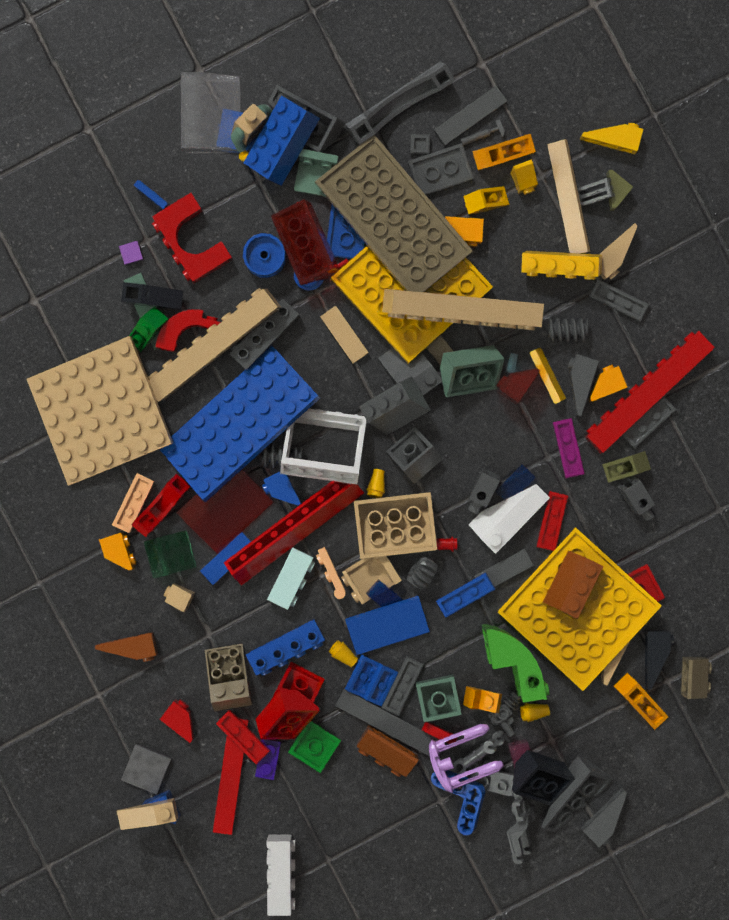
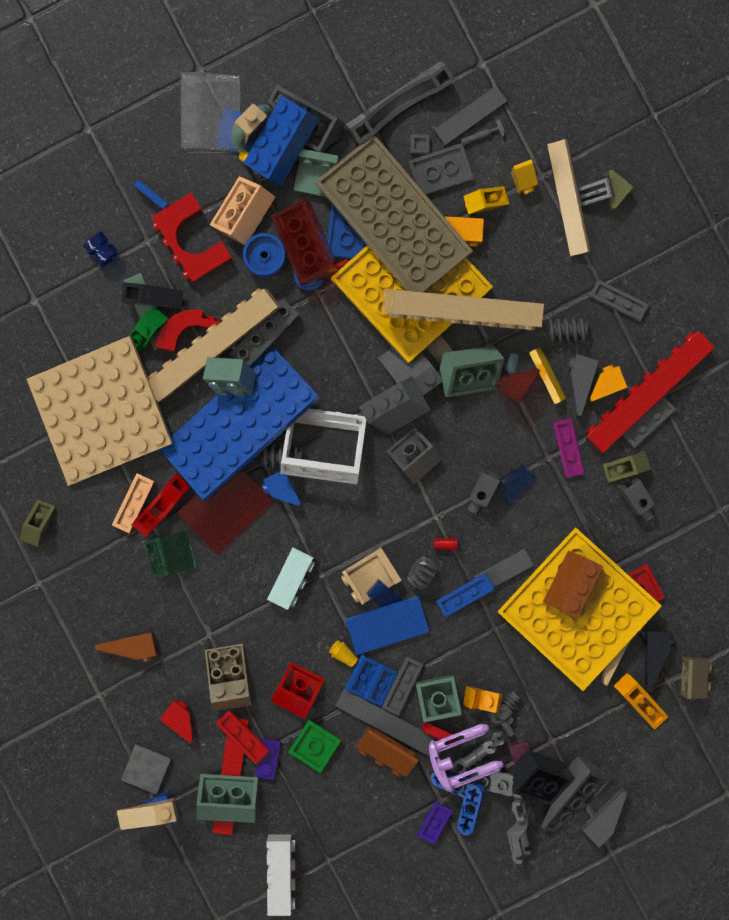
(37, 523): none -> olive slope
(99, 247): none -> clear blue wheel
(116, 550): light orange slope -> none
(131, 252): medium lavender tile -> none
(179, 597): tan slope -> none
(216, 568): blue tile -> none
(227, 798): none -> sand green slope
(229, 376): none -> sand green brick
(242, 210): none -> light nougat slope
(285, 647): blue brick -> none
(285, 715): red slope -> none
(291, 529): red brick -> none
(331, 573): light nougat plate -> none
(344, 334): tan tile -> none
(376, 486): yellow cone -> none
(395, 525): tan slope -> none
(434, 822): none -> dark purple plate
(503, 520): white wedge -> none
(504, 151): light orange slope -> none
(507, 651): bright green slope -> none
(532, 712): yellow cone -> none
(552, 521): red tile -> none
(562, 263): yellow brick -> none
(615, 253): tan slope -> none
(620, 137): yellow slope -> none

